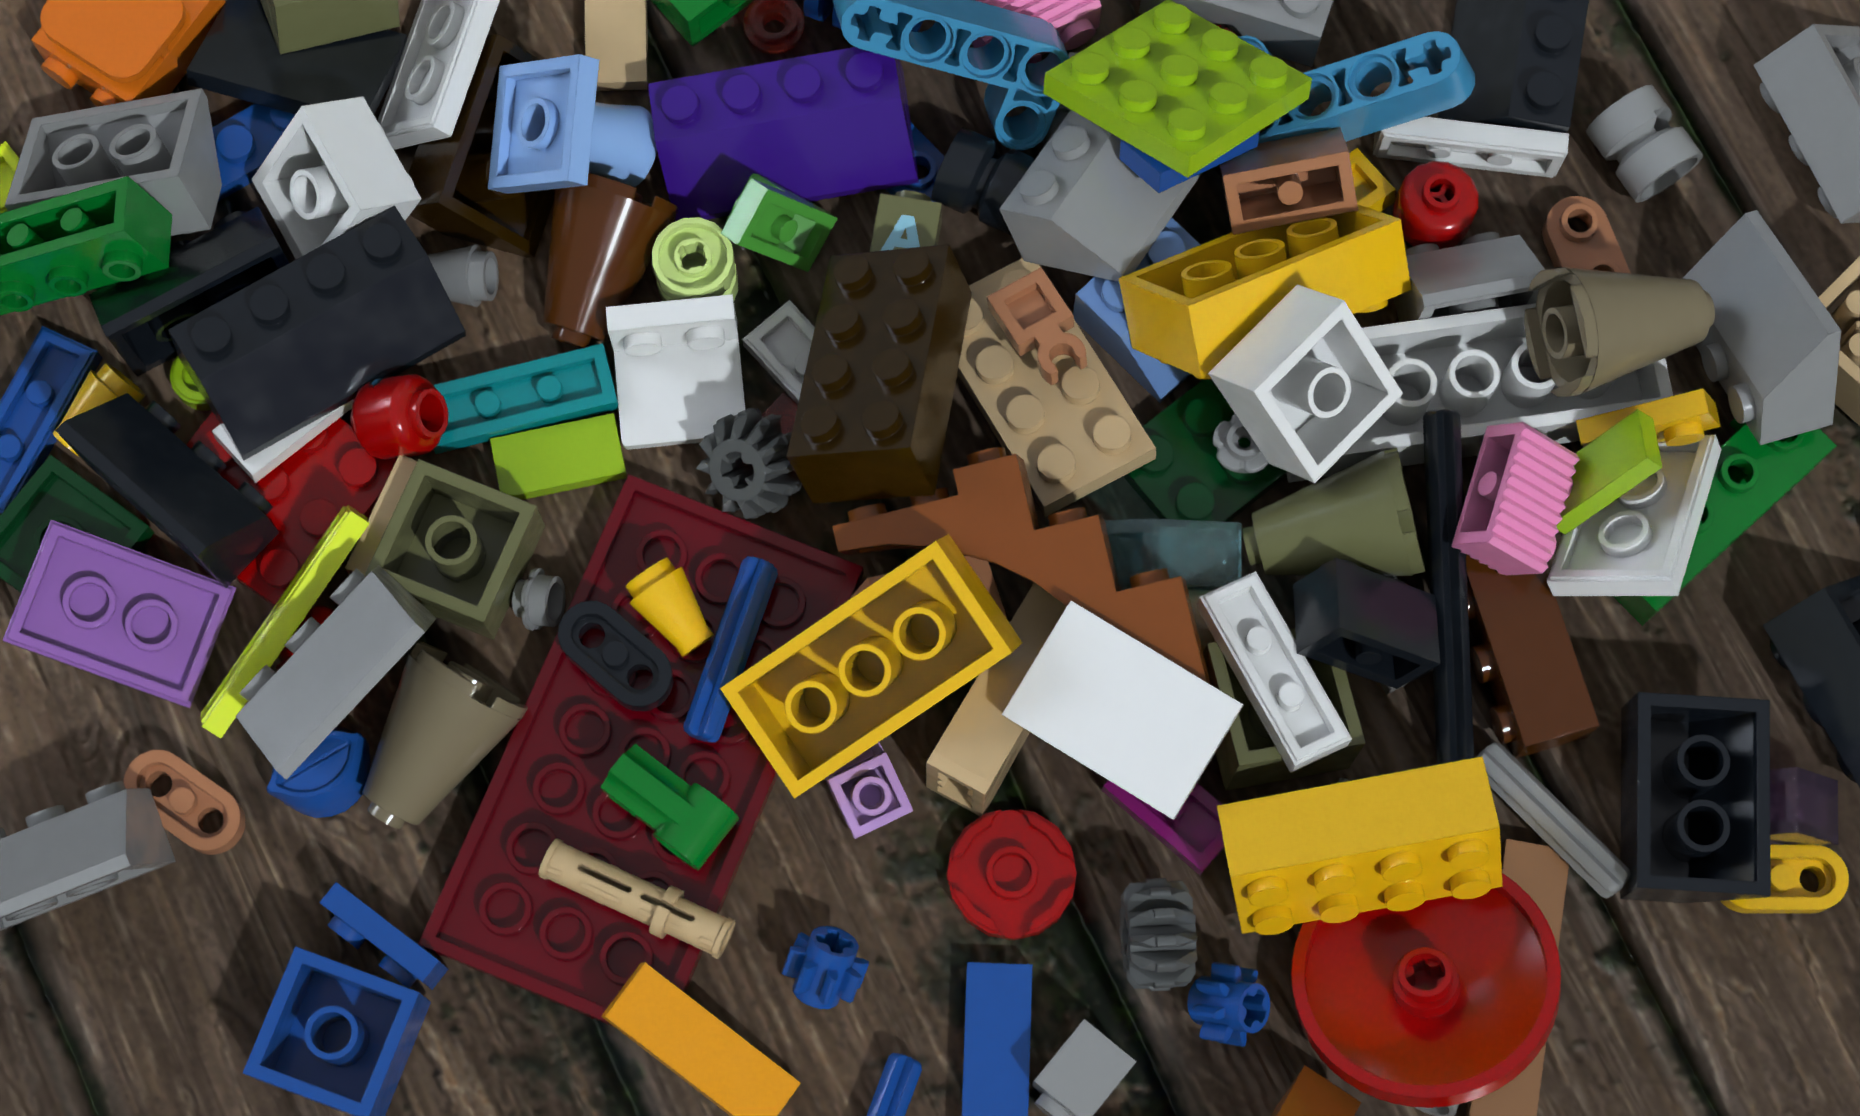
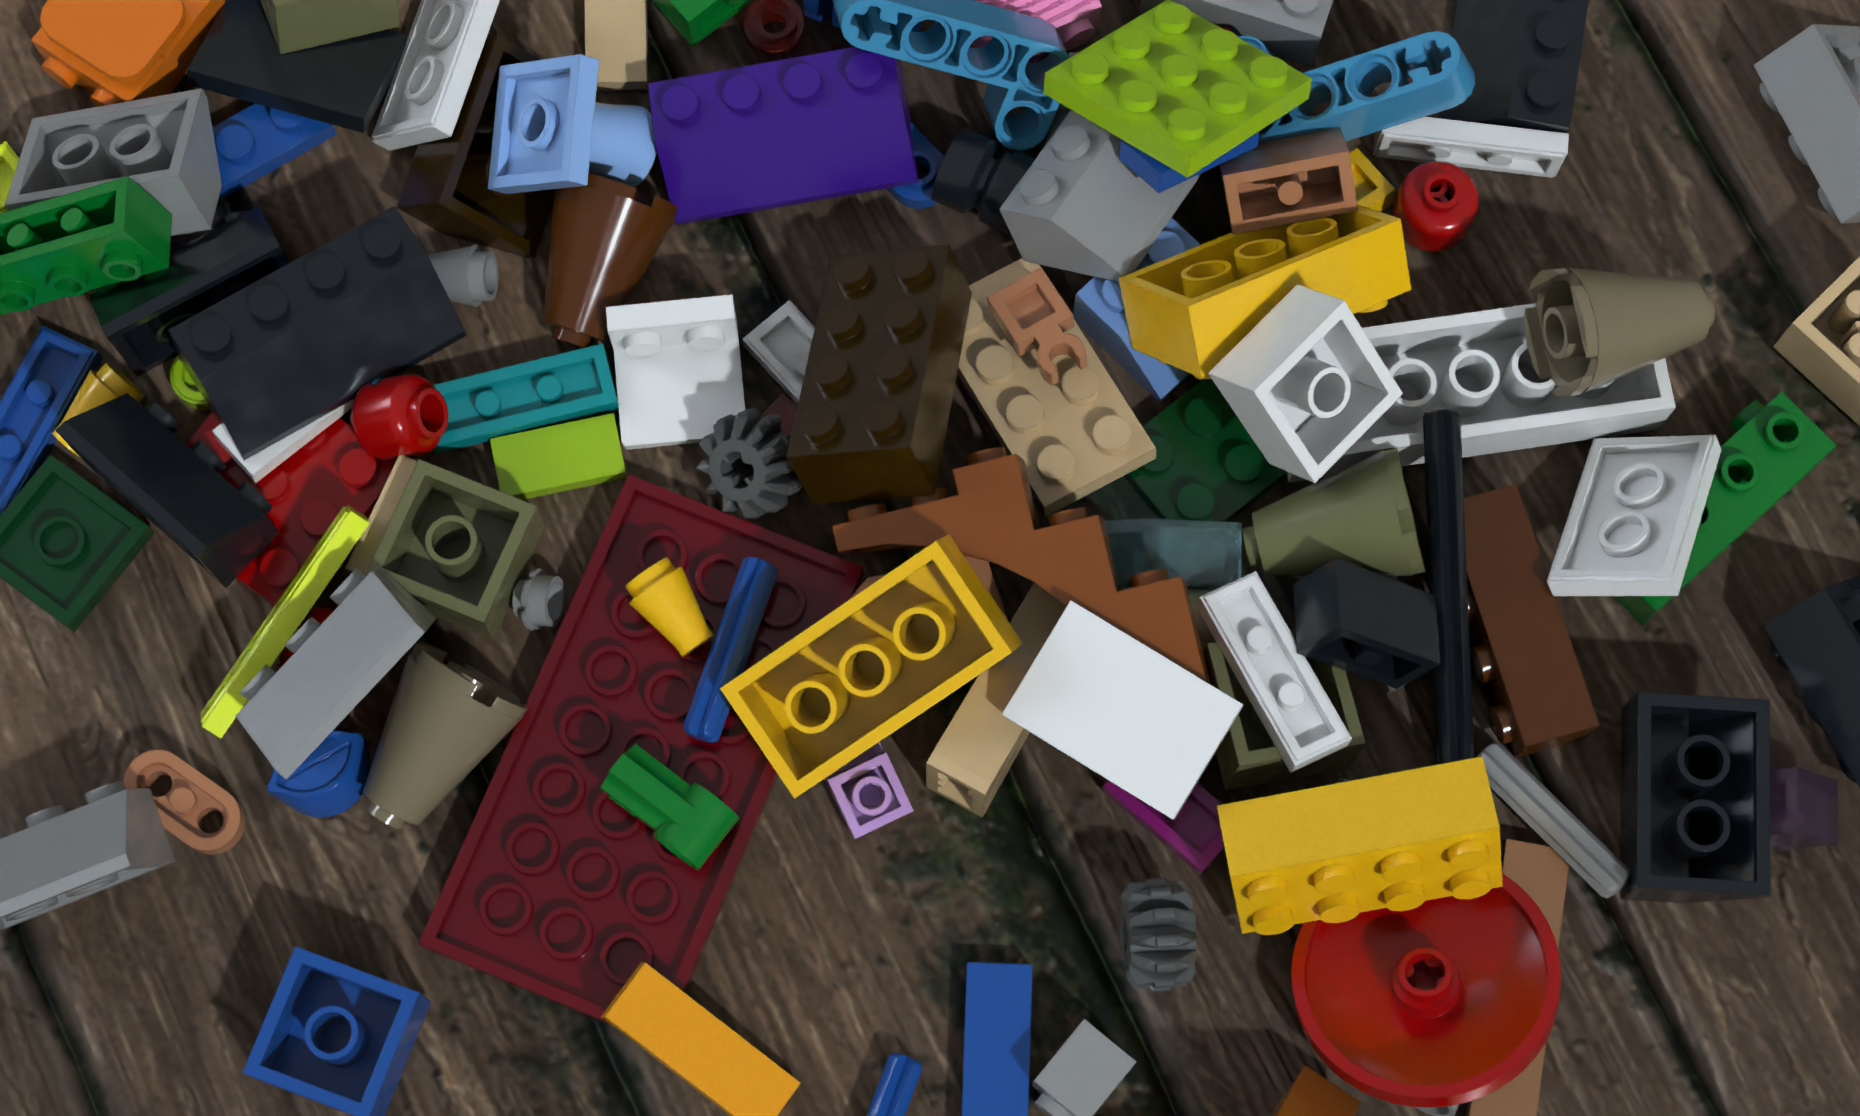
(119, 614): medium lavender tile -> none
(332, 174): white brick -> none
(403, 956): blue plate -> none
(618, 656): black plate -> none
(659, 908): tan pin -> none
(694, 261): yellowish green wheel -> none
(778, 223): bright green slope -> none
(825, 967): blue gear -> none
(906, 221): olive brick -> none
(1011, 874): red tile -> none
(1228, 1004): blue gear -> none
(1231, 454): light grey plate -> none
(1468, 277): light grey slope -> none
(1515, 500): bright pink brick -> none
(1583, 250): nougat plate -> none
(1611, 468): lime tile -> none
(1644, 143): light grey wheel -> none
(1676, 418): yellow plate -> none
(1769, 334): light grey slope -> none
(1786, 889): yellow plate -> none

